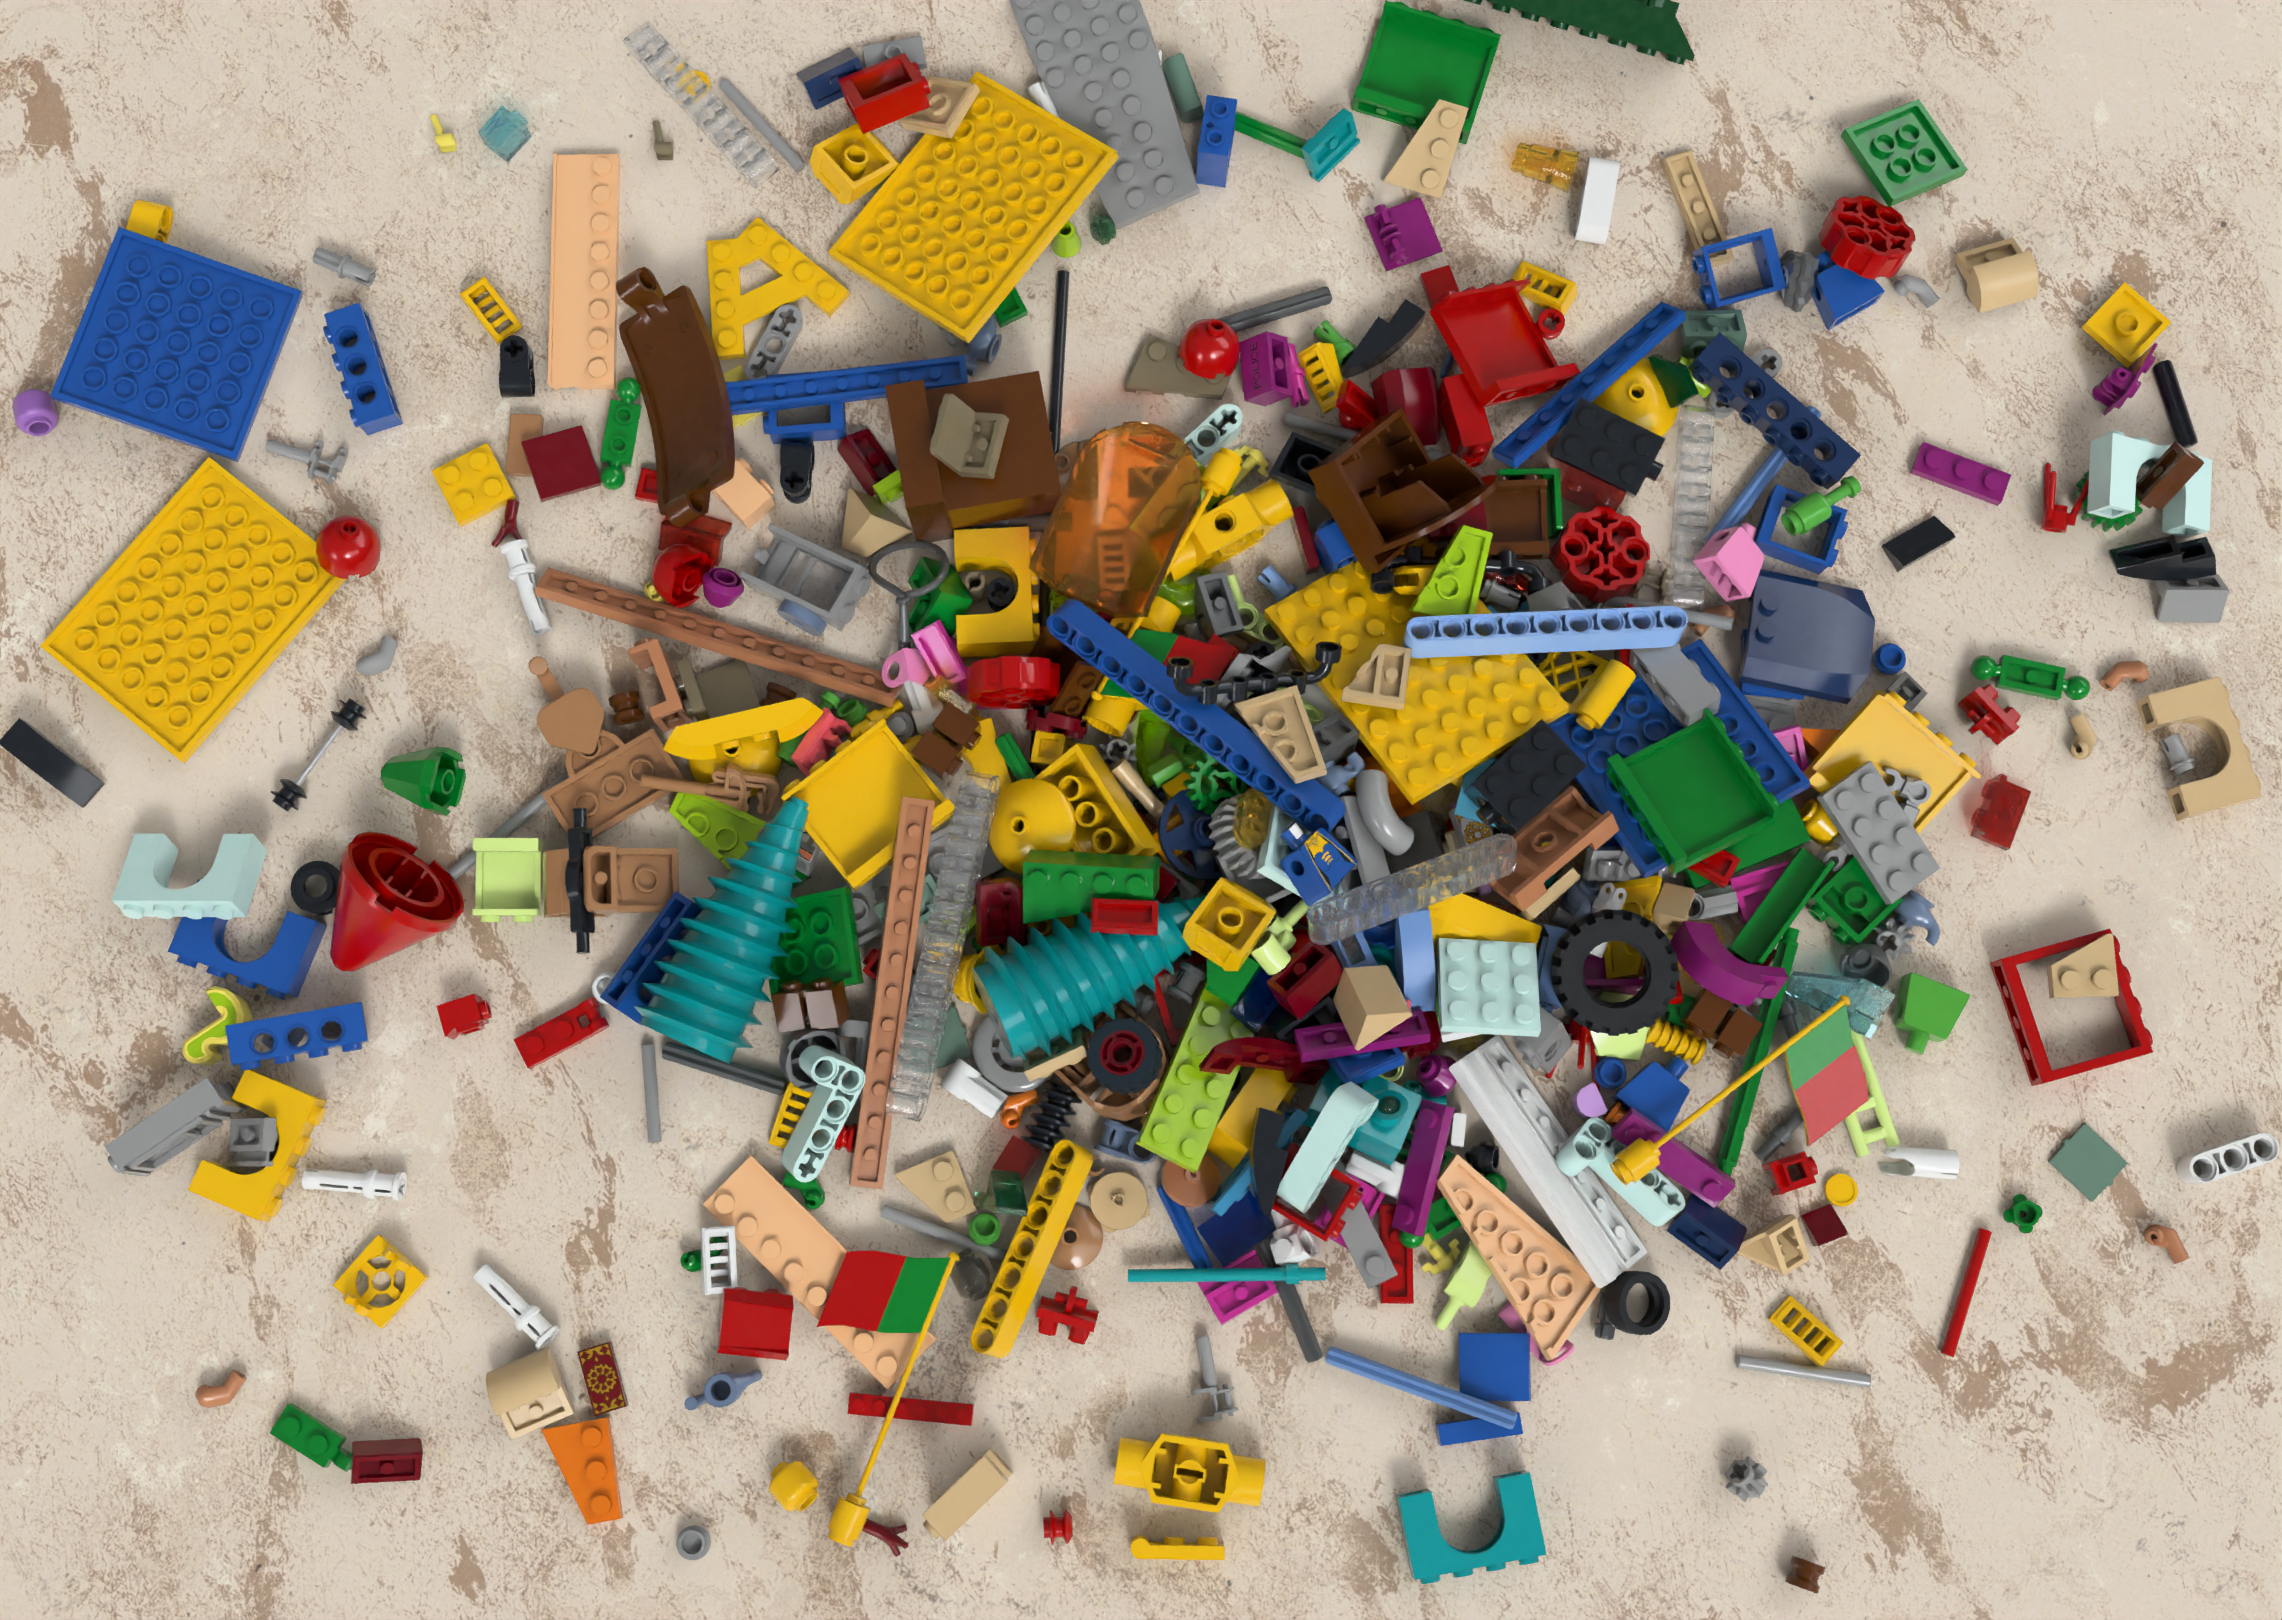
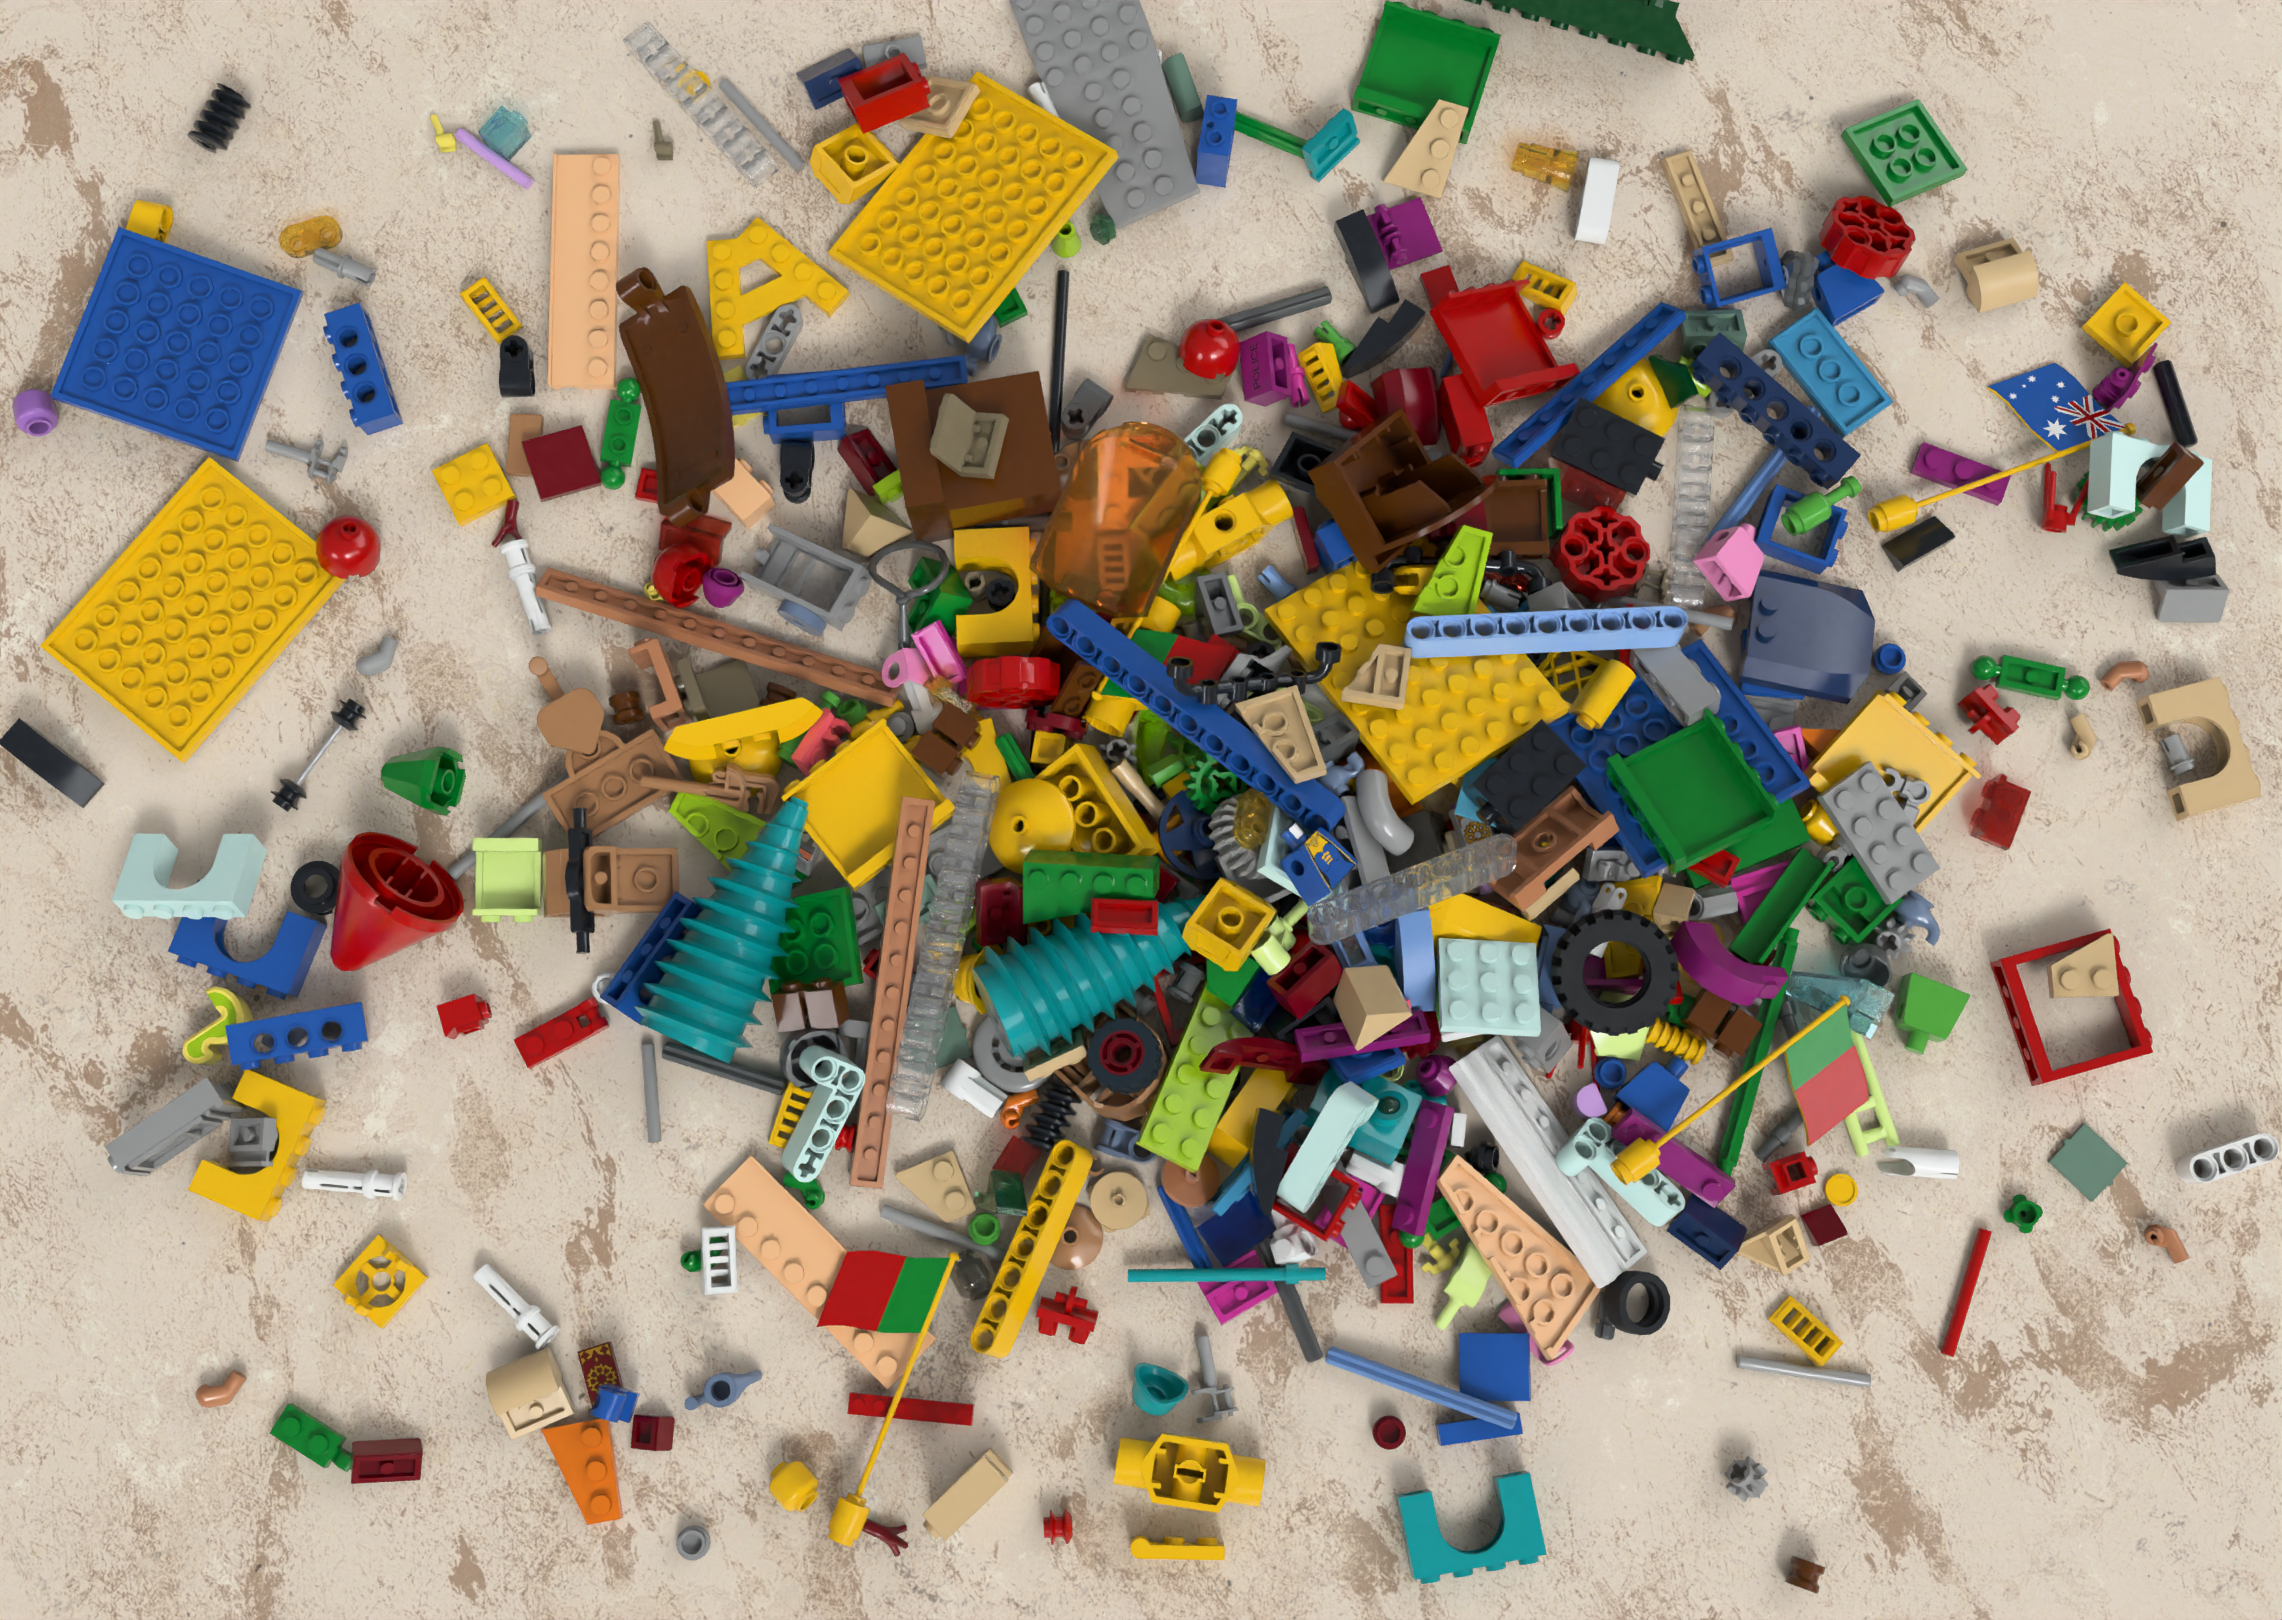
(218, 118): none -> black piece
(311, 234): none -> clear yellow plate
(493, 158): none -> lavender bar
(614, 1403): none -> blue leg
(652, 1432): none -> dark red slope
(755, 1323): red slope -> none
(1087, 406): none -> dark grey piece
(1157, 1389): none -> teal helmet
(1366, 261): none -> black slope
(1389, 1432): none -> dark red plate
(1830, 372): none -> dark azure plate
(2053, 410): none -> flag

